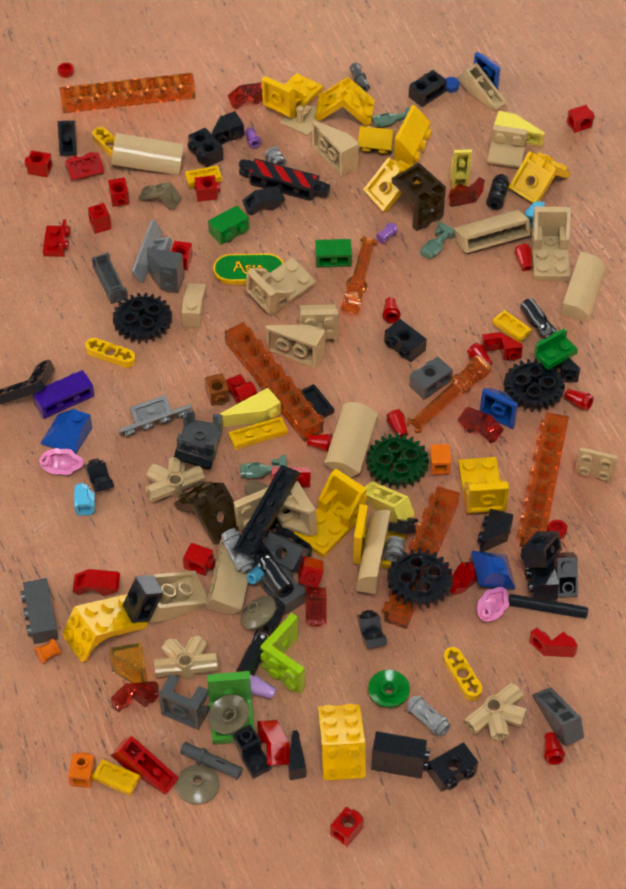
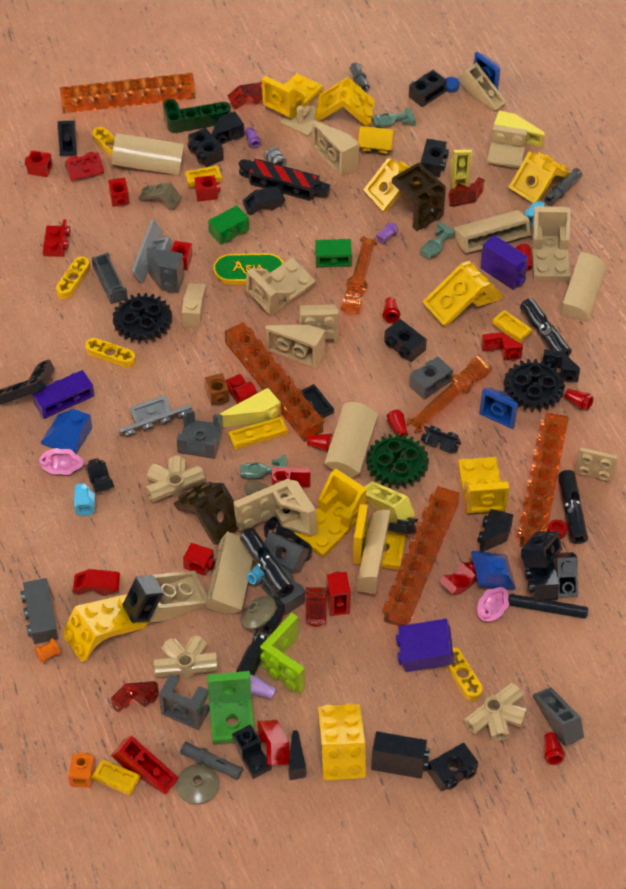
(65, 70): red tile -> none
(72, 285): none -> yellow beam
(99, 218): red brick -> none
(128, 662): clear yellow slope -> none
(192, 118): none -> dark green beam
(194, 455): black bracket -> none
(224, 709): dark tan dish -> none
(242, 563): light grey piece -> none
(266, 512): black plate -> none
(310, 571): red brick -> none
(338, 593): none -> red brick
(347, 834): red brick -> none
(371, 629): black slope -> none
(391, 681): green dish -> none
(394, 548): light grey bush -> none
(412, 137): yellow slope -> none
(425, 645): none -> dark purple brick
(434, 156): none -> black brick
(434, 435): none -> black hinge
(434, 721): light grey piece -> none
(436, 586): black gear -> none
(440, 459): orange brick -> none
(459, 290): none -> yellow bracket
(476, 420): clear red slope -> none
(477, 349): red cone -> none
(500, 185): black piece -> none
(504, 262): none -> dark purple brick
(554, 349): green bracket -> none
(559, 190): none -> dark grey pin
(560, 646): red slope -> none
(573, 507): none -> black piece
(580, 118): red brick -> none

